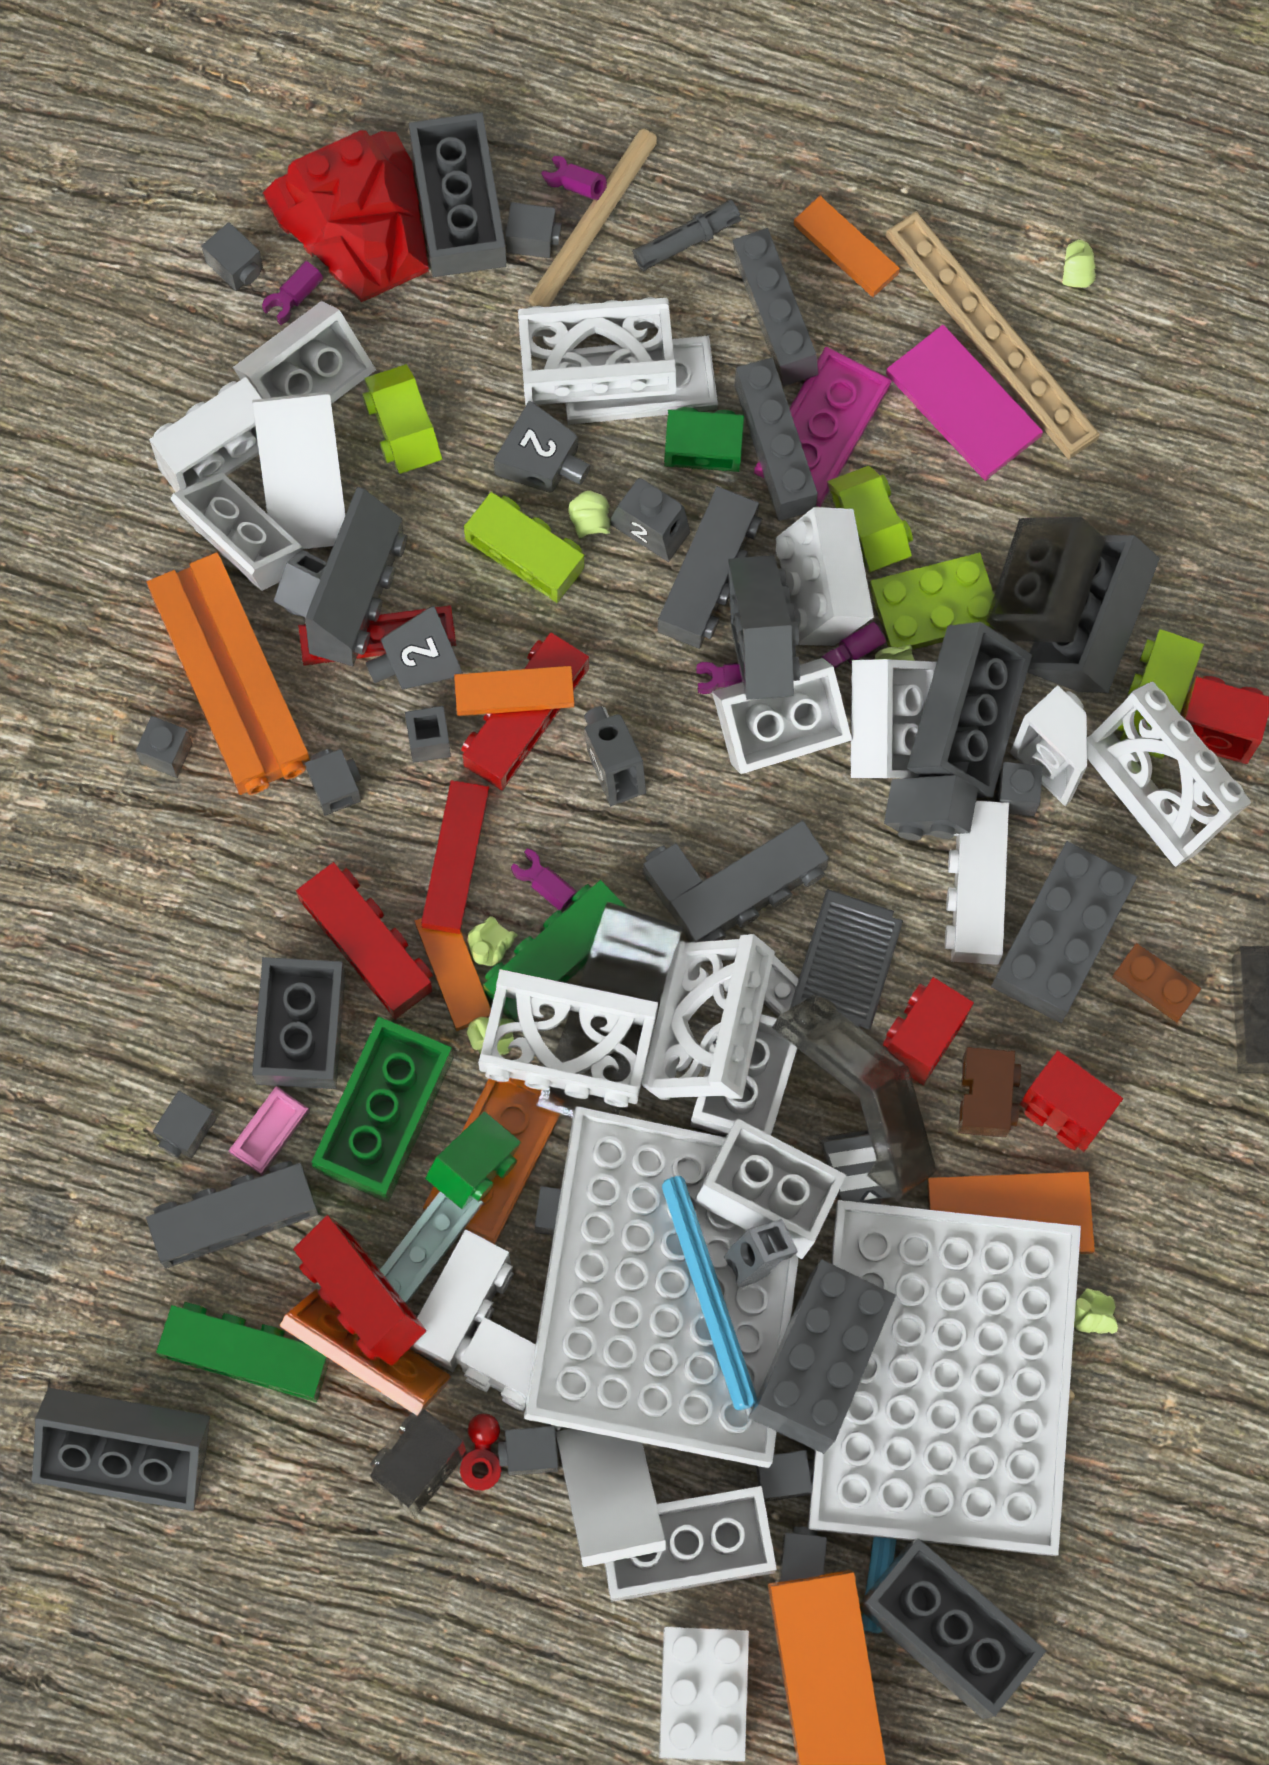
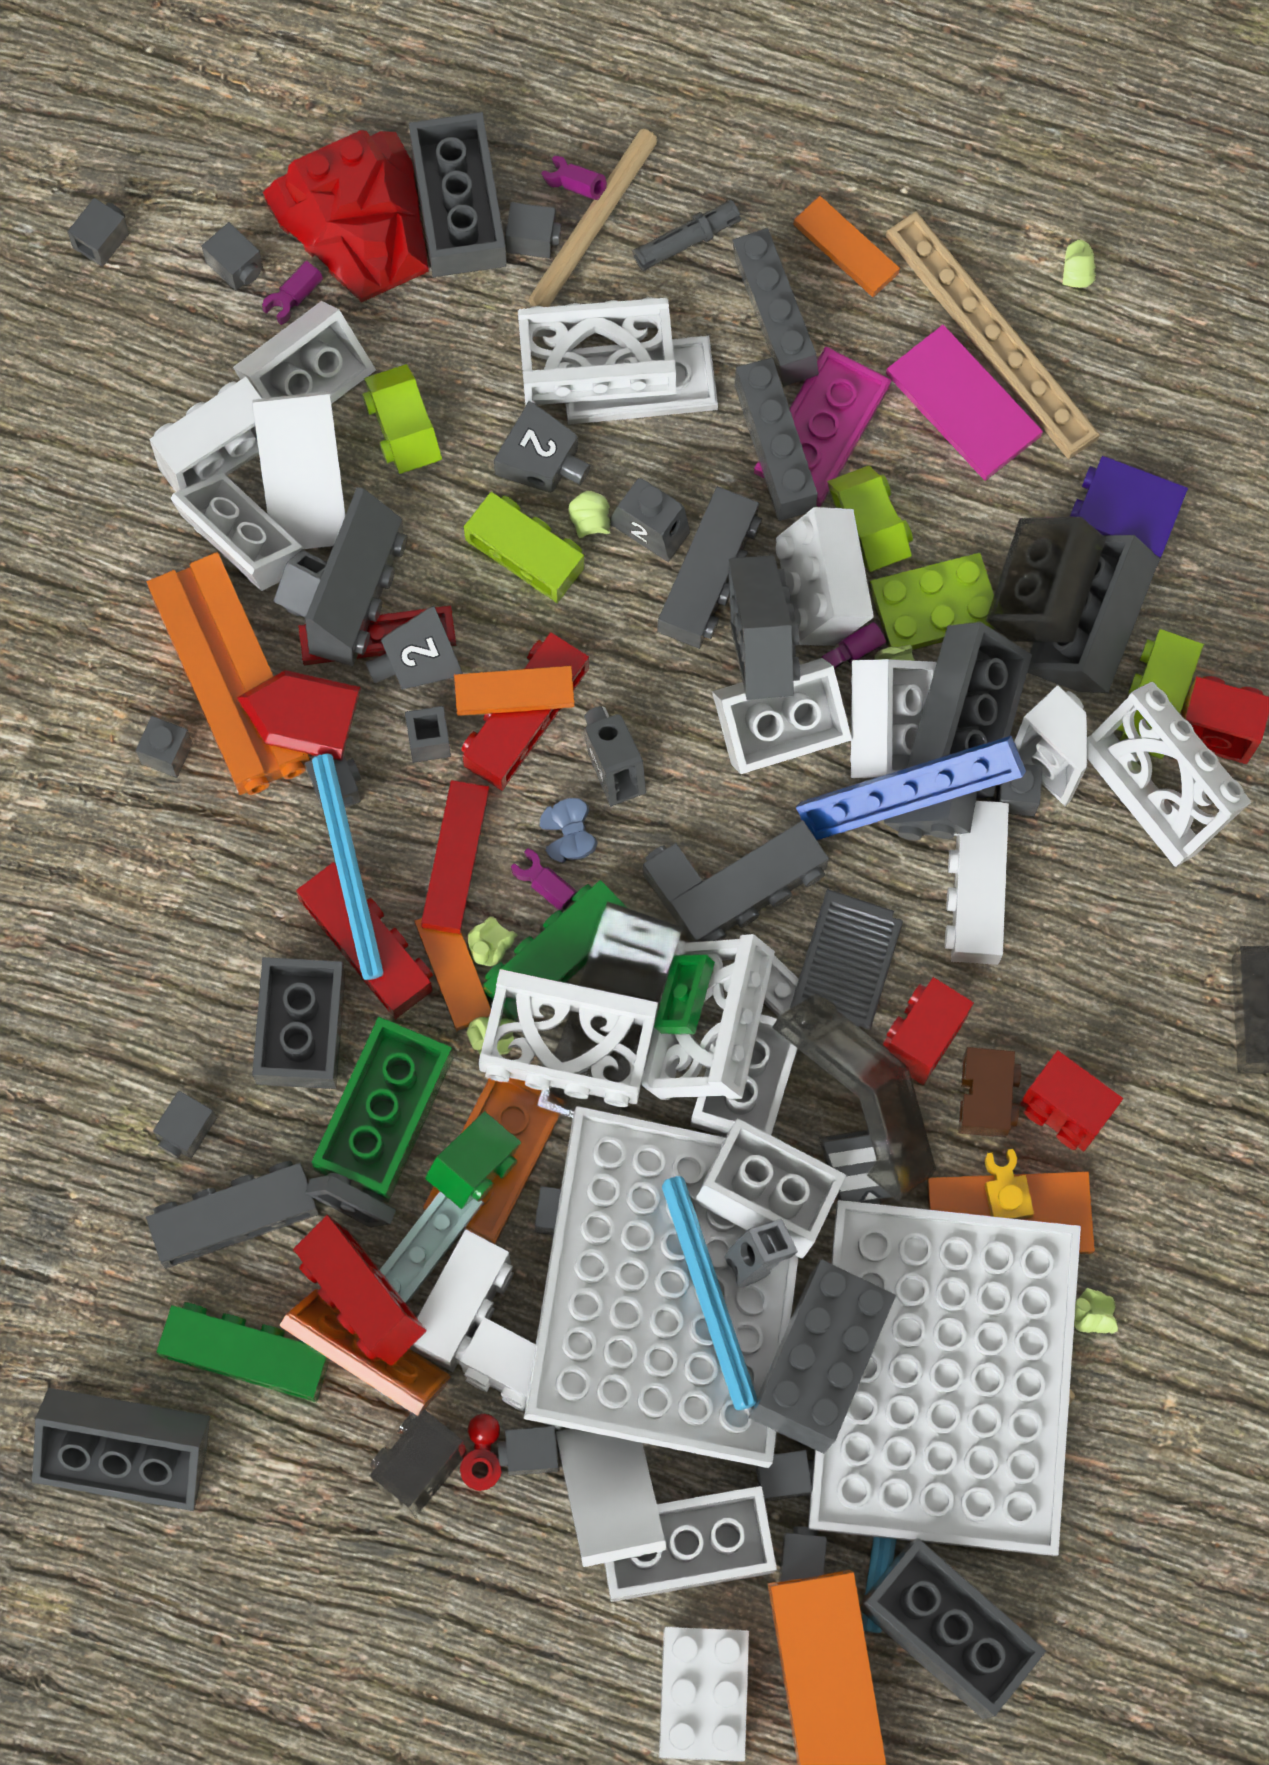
(98, 231): none -> dark grey brick
(269, 1130): bright pink tile -> none
(302, 713): none -> red tile
(347, 867): none -> medium azure axle
(360, 1205): none -> dark grey plate
(569, 817): none -> sand blue piece
(684, 994): none -> green plate
(703, 439): green brick -> none
(721, 676): magenta bar -> none
(912, 788): none -> plate
(1007, 1194): none -> yellow plate
(1064, 932): dark grey brick -> none
(1130, 503): none -> dark purple brick
(1156, 982): dark orange plate -> none

